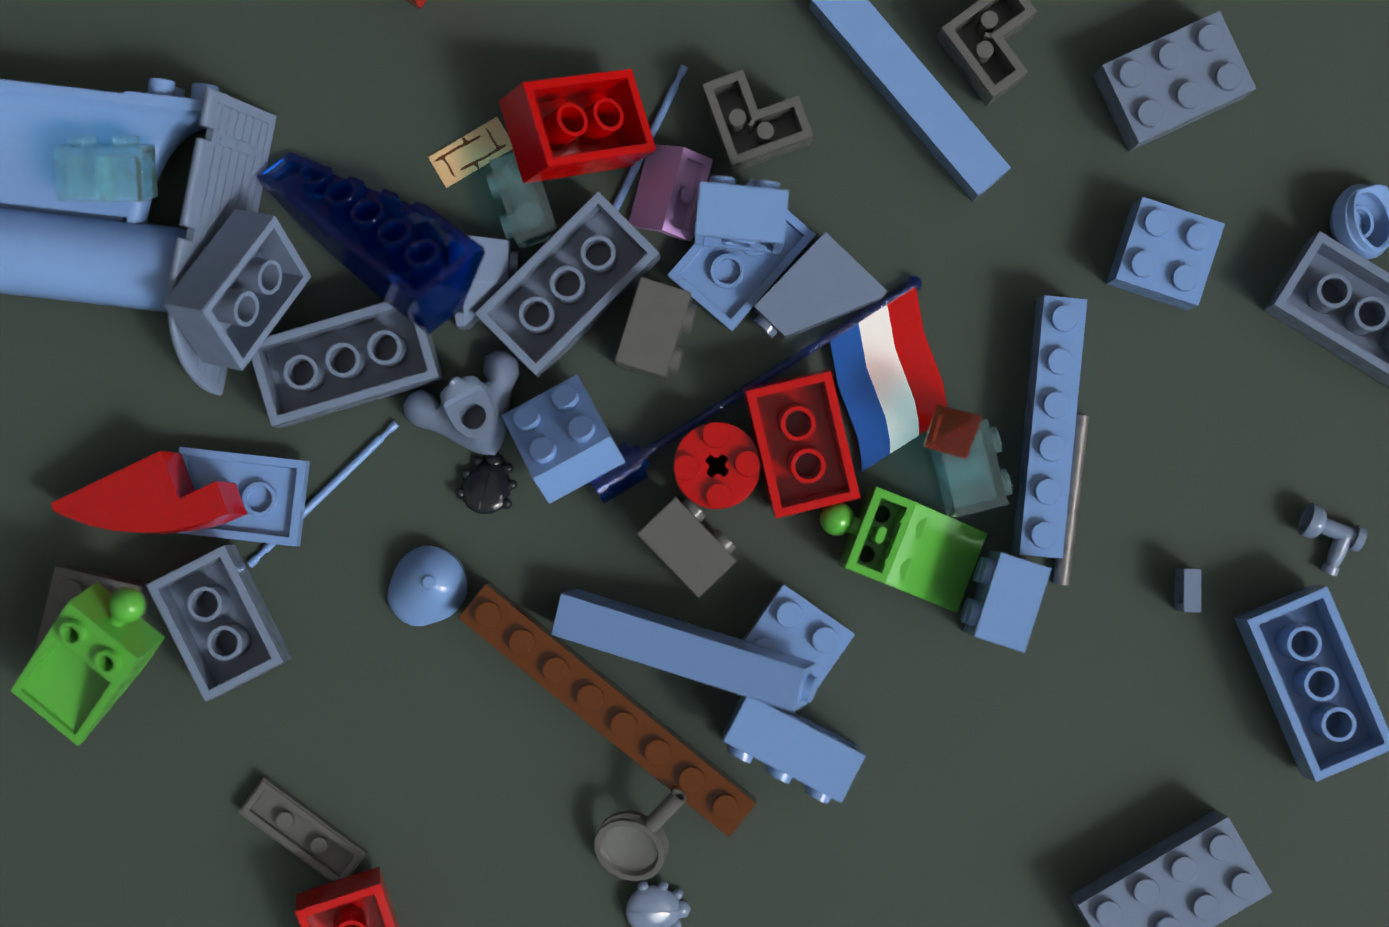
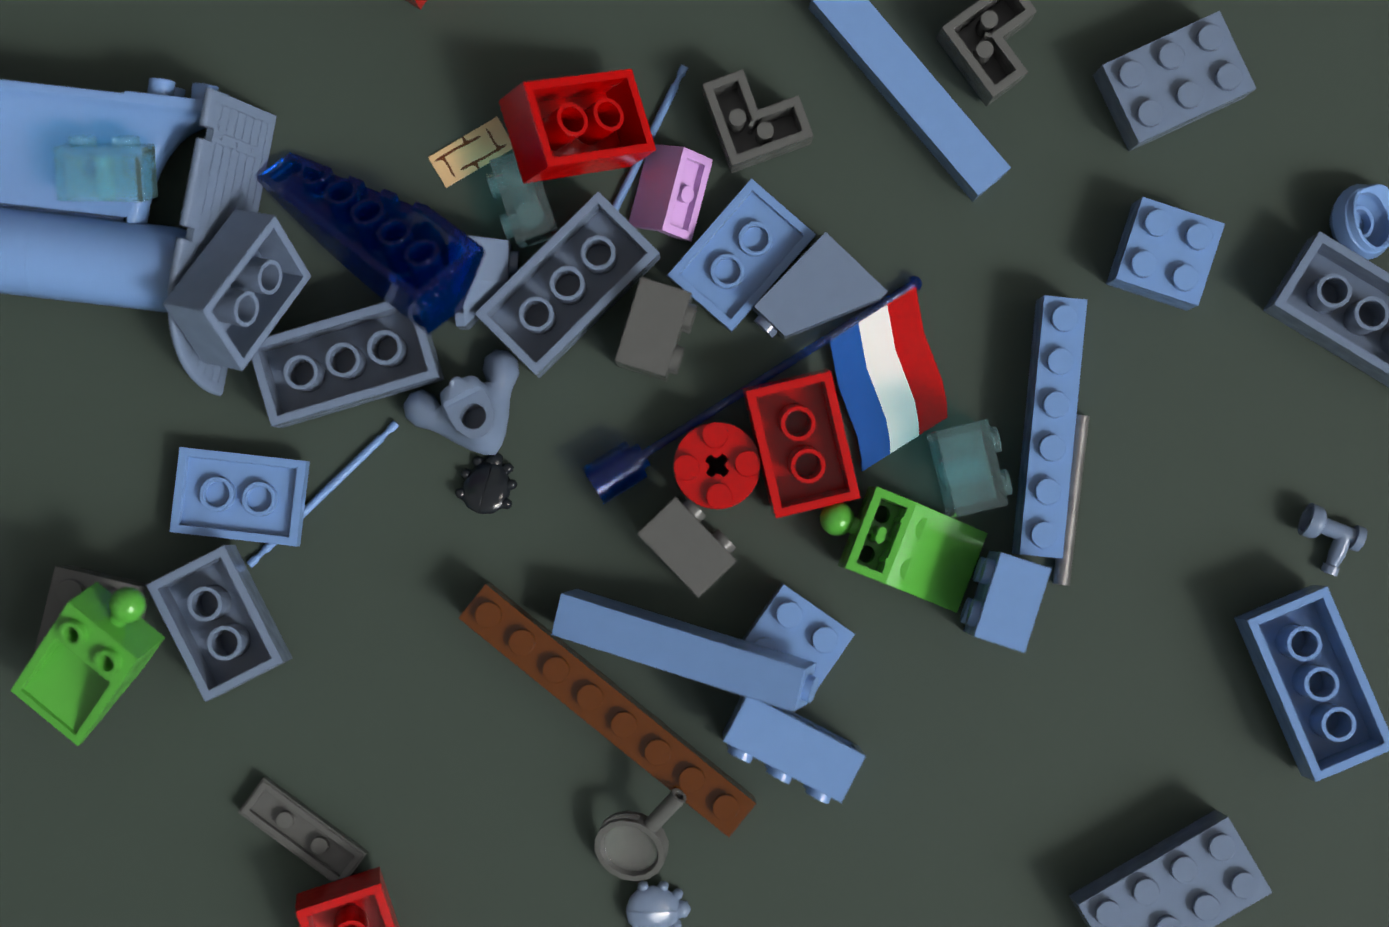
(153, 498): red slope -> none
(427, 586): medium blue hat -> none
(563, 439): medium blue brick -> none
(741, 215): medium blue brick -> none
(952, 431): clear red slope -> none
(1187, 589): sand blue tile -> none

